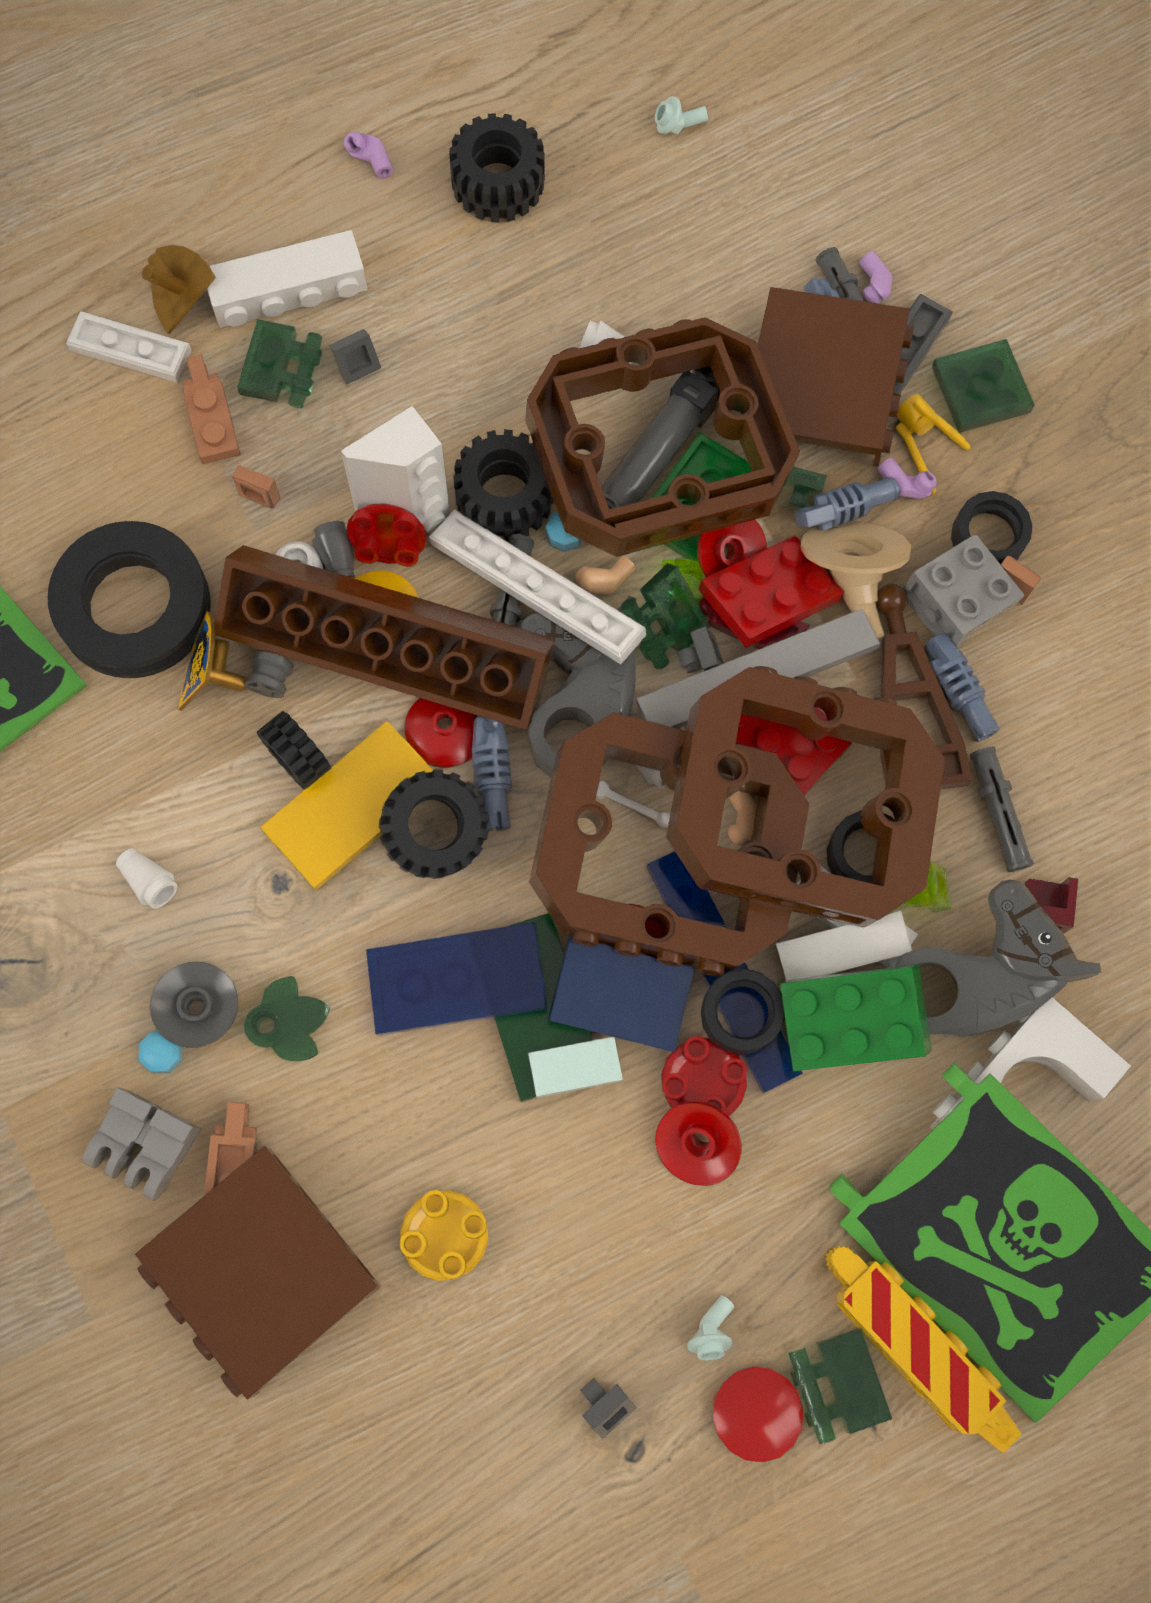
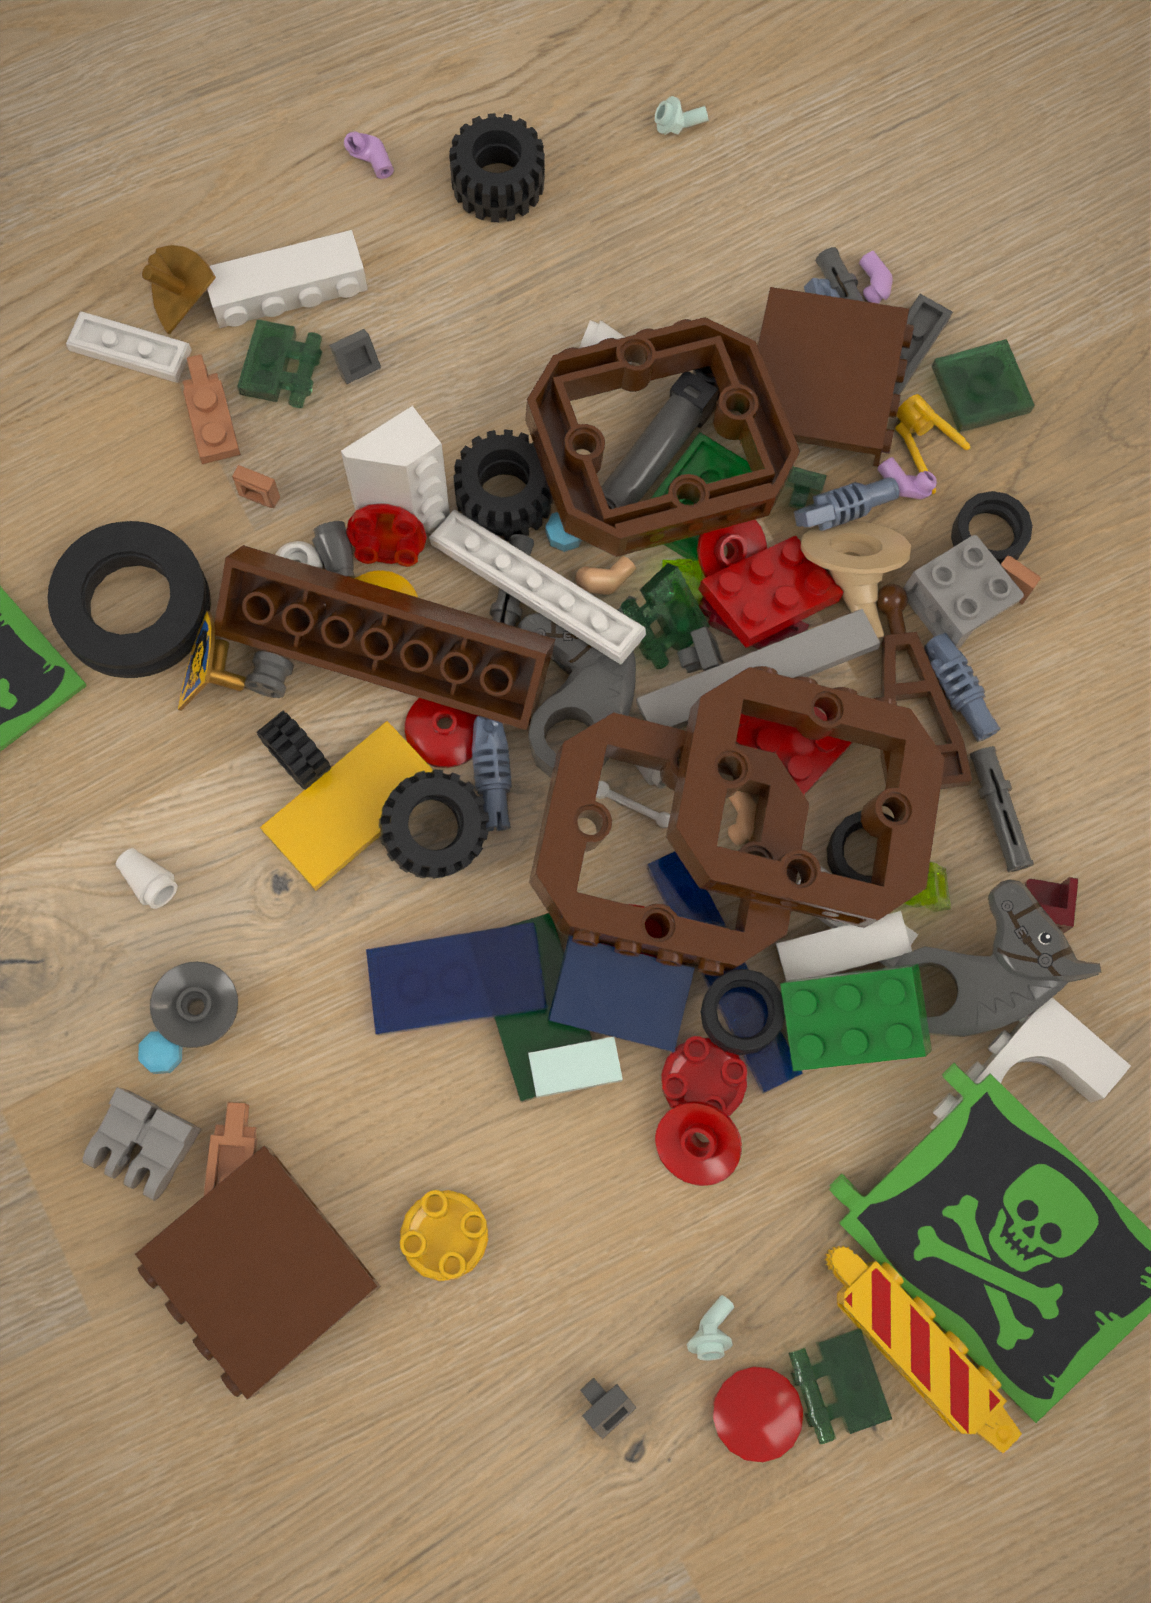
(293, 1019): clear green plate -> none

